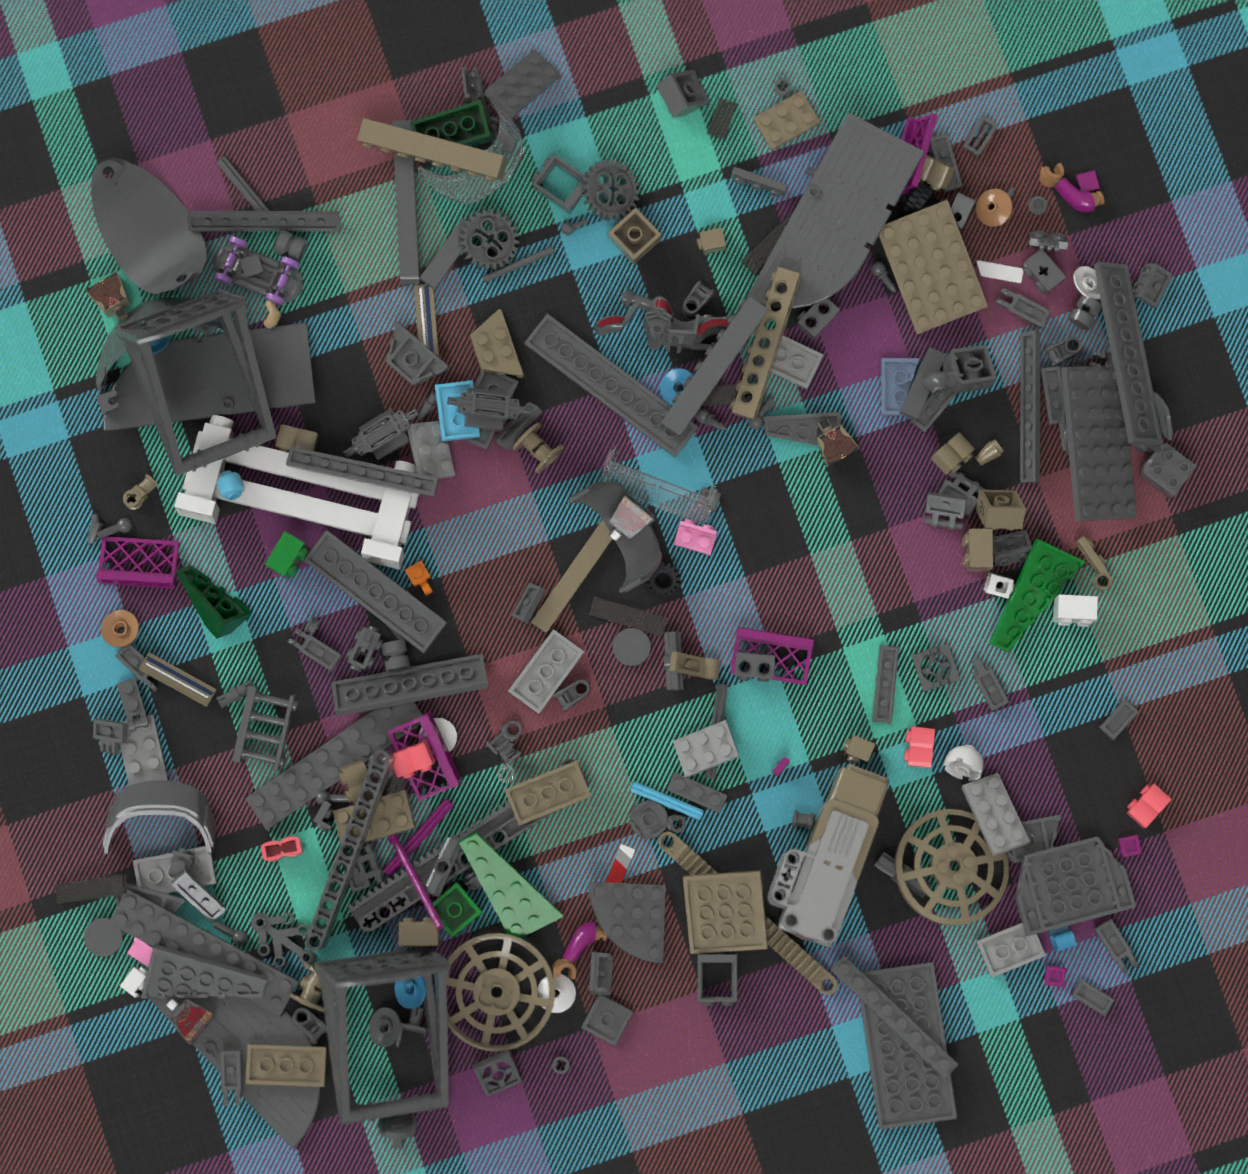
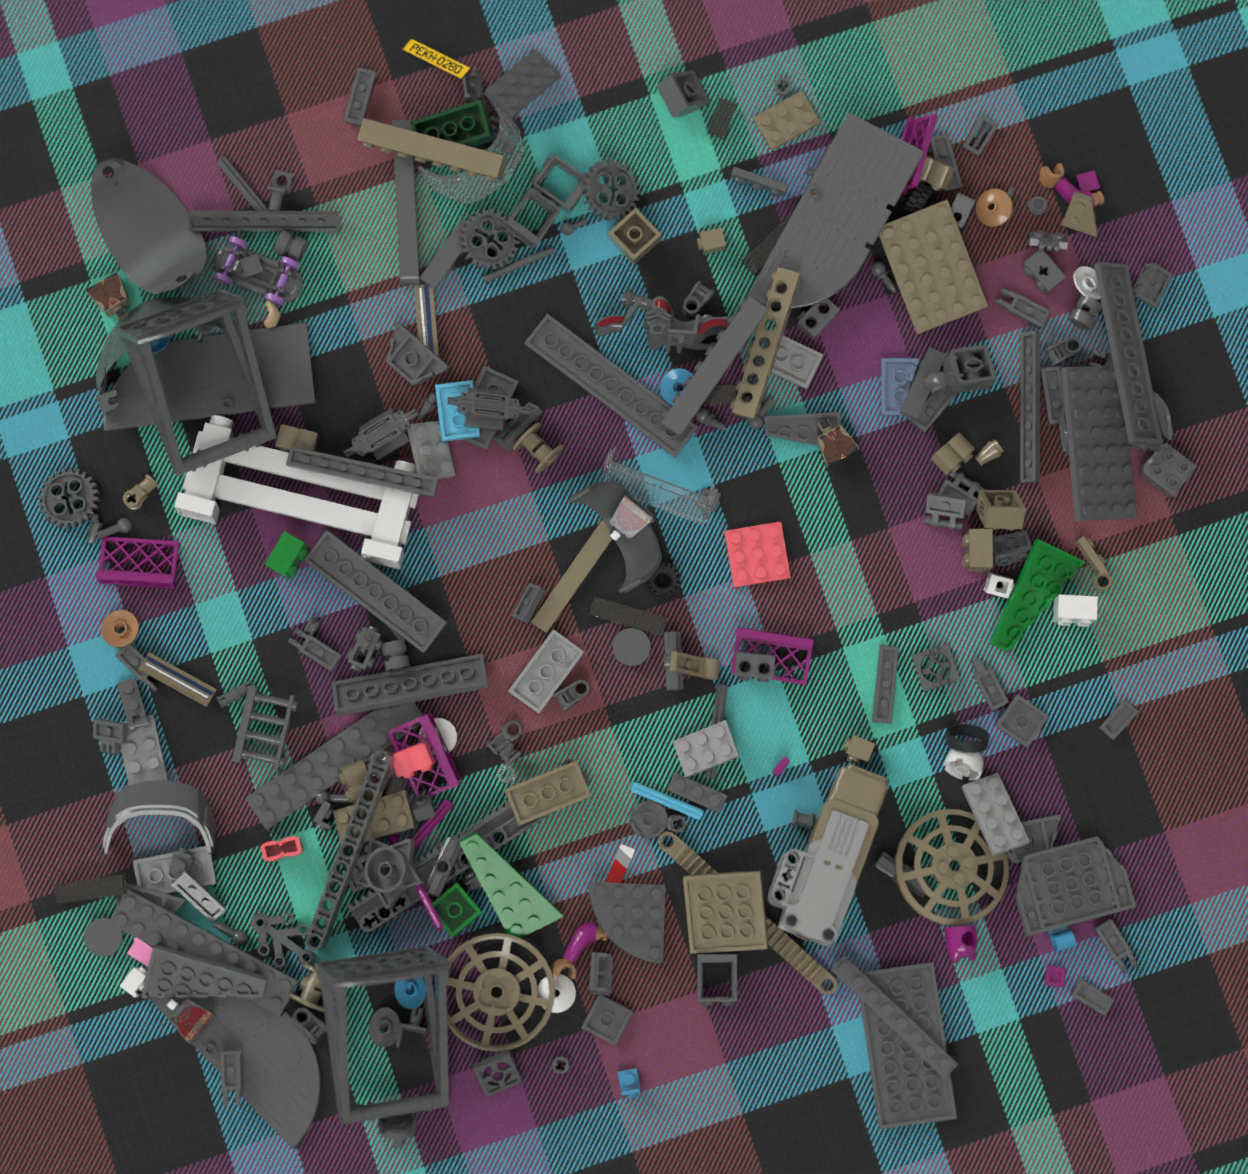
(85, 494): none -> dark grey gear
(215, 607): dark green wedge -> none
(230, 485): medium azure head -> none
(278, 191): none -> dark grey bracket
(286, 1065): dark tan plate -> none
(359, 96): none -> dark grey plate
(390, 870): none -> dark grey plate
(418, 933): dark tan brick -> none
(419, 575): orange plate -> none
(423, 807): none -> dark grey plate
(436, 58): none -> yellow sticker
(495, 347): dark tan wing -> none
(521, 232): none -> dark grey window
(629, 1083): none -> dark azure bracket
(695, 537): bright pink bracket -> none
(757, 554): none -> coral plate
(920, 747): coral brick -> none
(961, 942): none -> magenta piece
(967, 730): none -> black tyre
(1000, 271): white sticker -> none
(1009, 950): light grey plate -> none
(1021, 721): none -> dark grey plate
(1081, 215): none -> dark tan wing
(1129, 846): magenta tile -> none
(1148, 805): coral brick -> none

